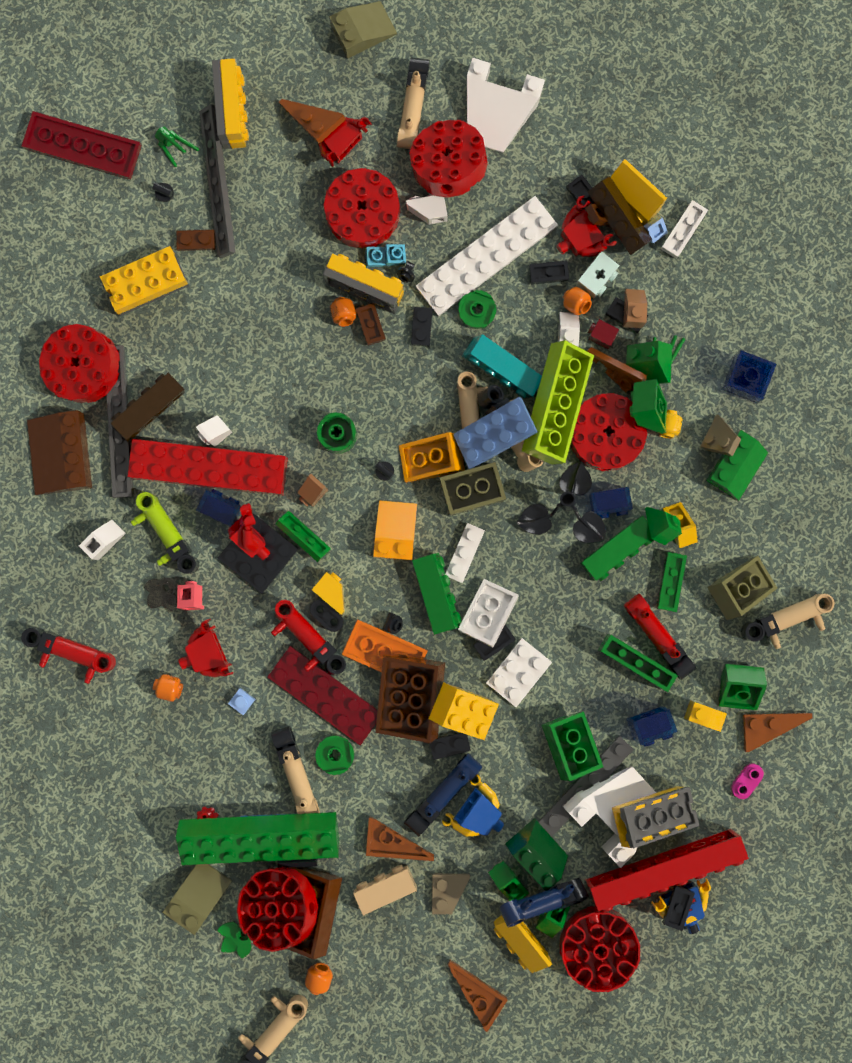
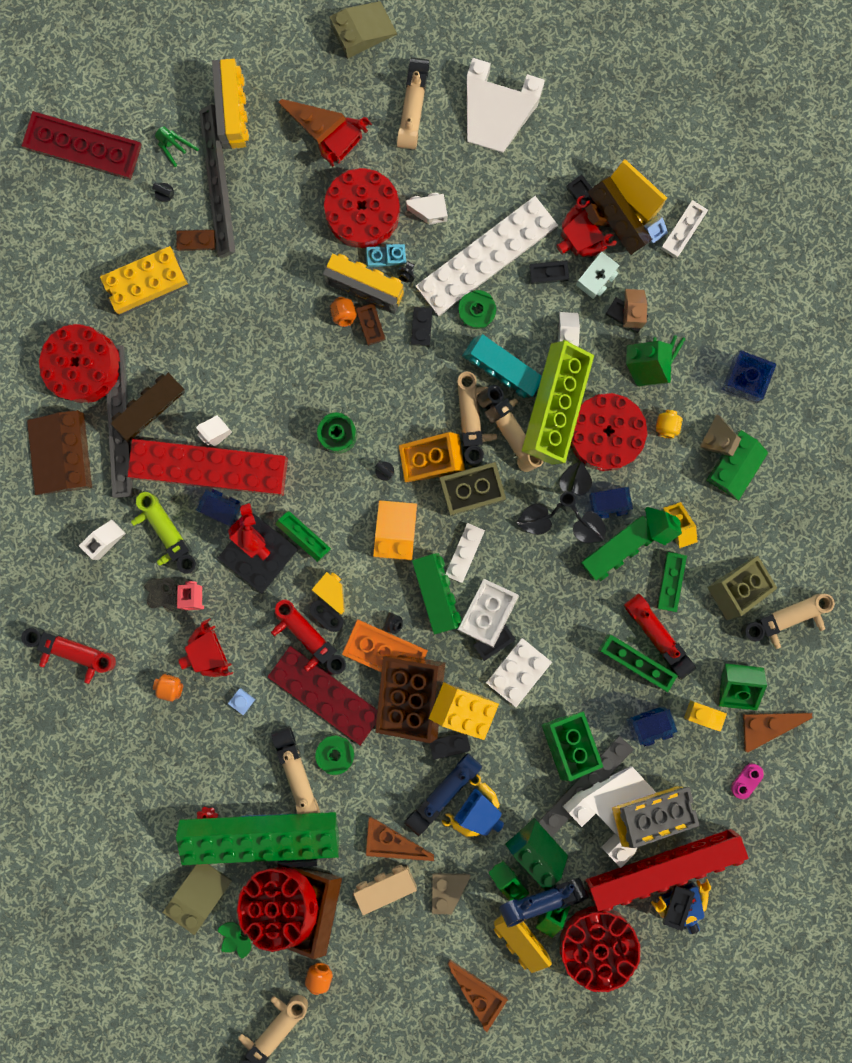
(312, 491): medium nougat slope -> none
(448, 158): red brick -> none
(495, 433): medium blue plate -> none
(577, 301): orange head -> none
(602, 334): dark red brick -> none
(619, 372): dark orange wing -> none
(649, 405): green slope -> none

